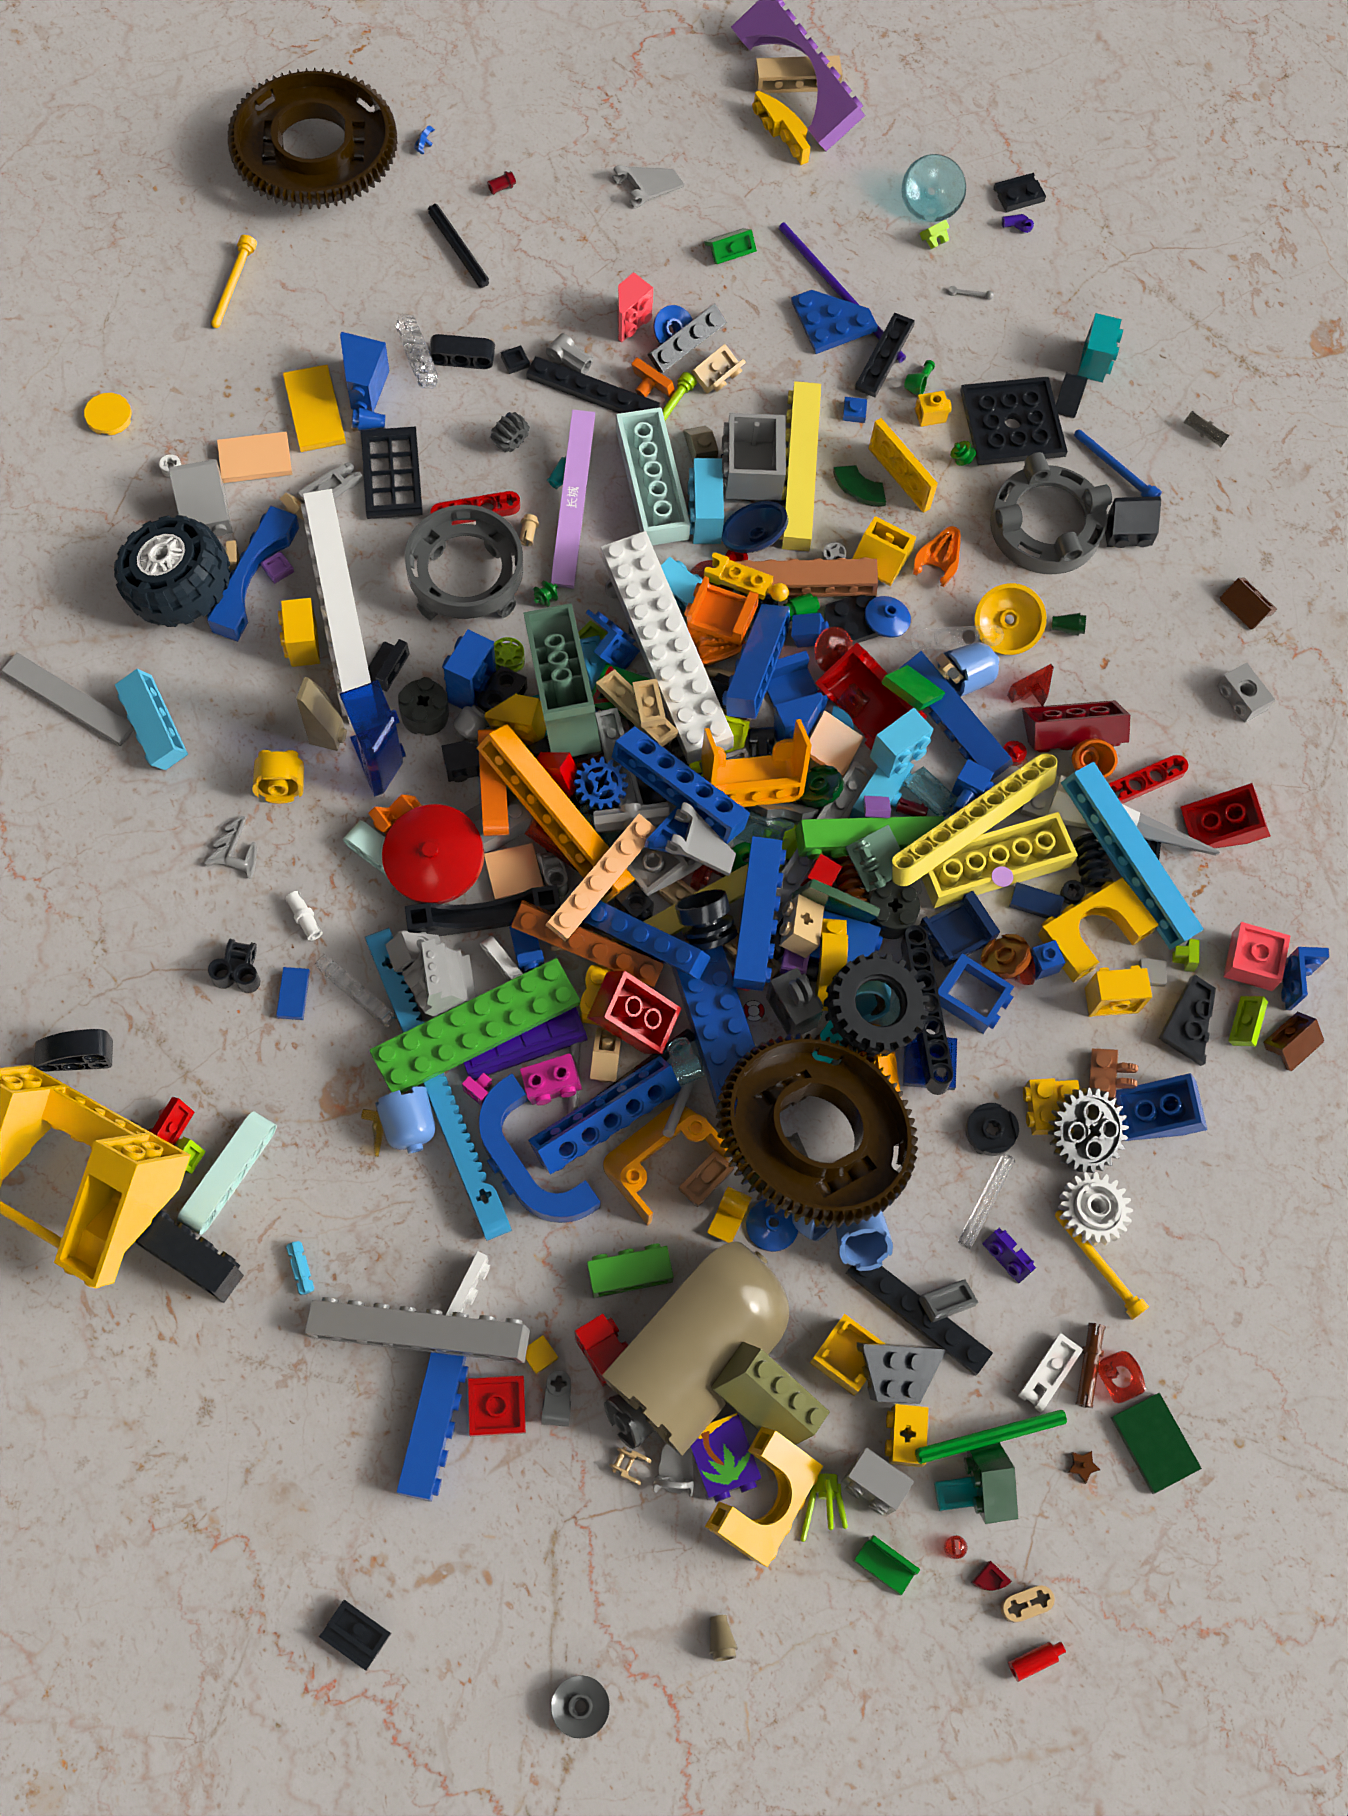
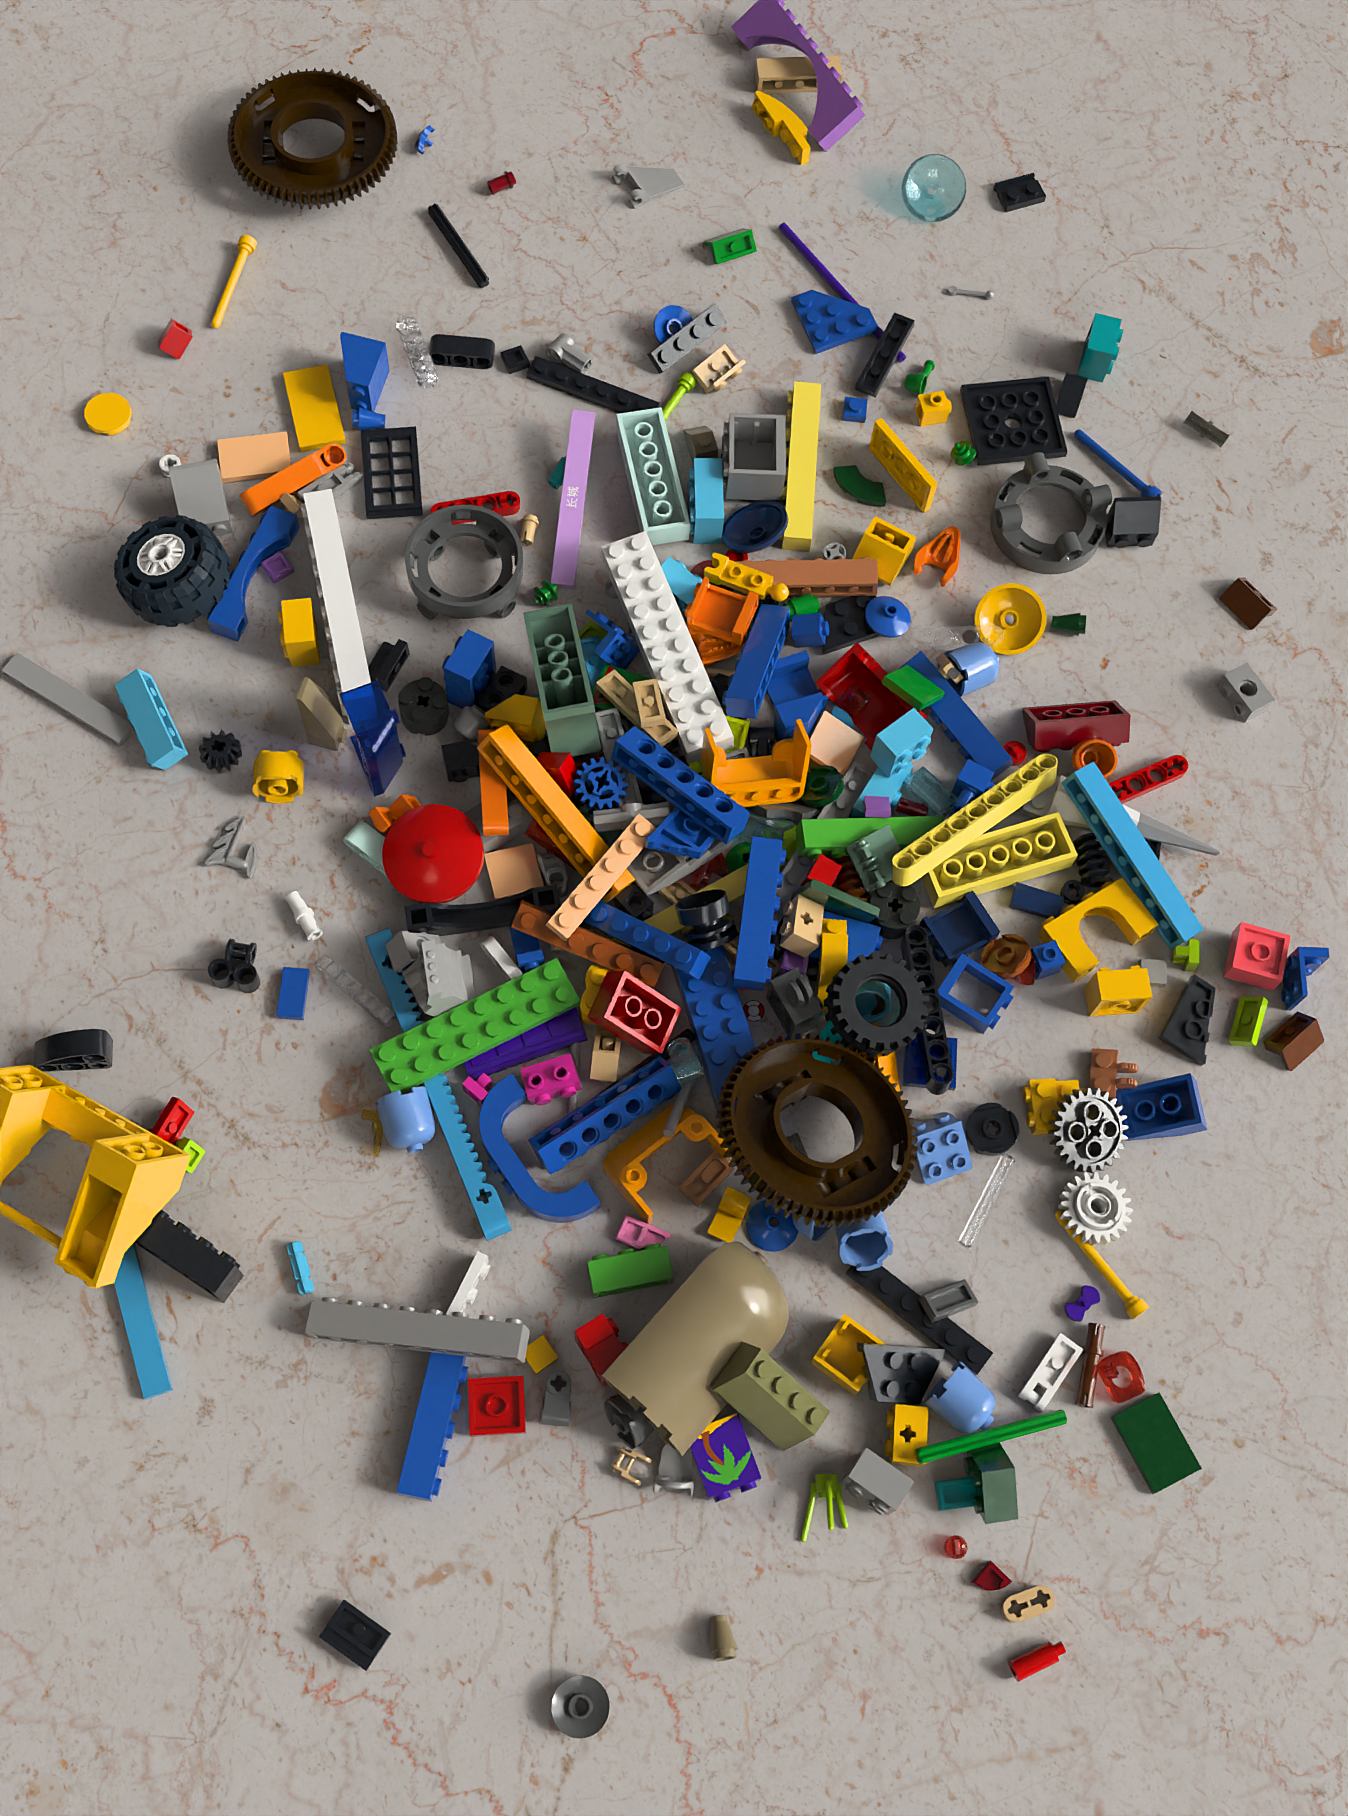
(141, 1327): none -> dark azure tile
(175, 339): none -> red panel
(218, 760): none -> black gear
(227, 1173): light aqua beam -> none
(233, 554): tan plate -> none
(292, 478): none -> orange piece
(509, 654): lime wheel -> none
(510, 432): dark grey gear -> none
(634, 305): coral slope -> none
(639, 1234): none -> bright pink tile
(651, 379): orange tile -> none
(701, 842): light grey flag -> none
(795, 1476): yellow arch -> none
(831, 646): clear red dish -> none
(886, 1564): green panel -> none
(931, 234): tile -> none
(941, 1148): none -> medium blue bracket
(962, 1400): none -> medium blue cylinder
(1002, 876): lavender sticker -> none
(1016, 1264): dark purple hinge -> none
(1019, 221): dark purple arm -> none
(1036, 684): clear red slope -> none
(1076, 1310): none -> dark purple piece
(1083, 1465): reddish brown piece -> none
(1227, 818): red slope -> none

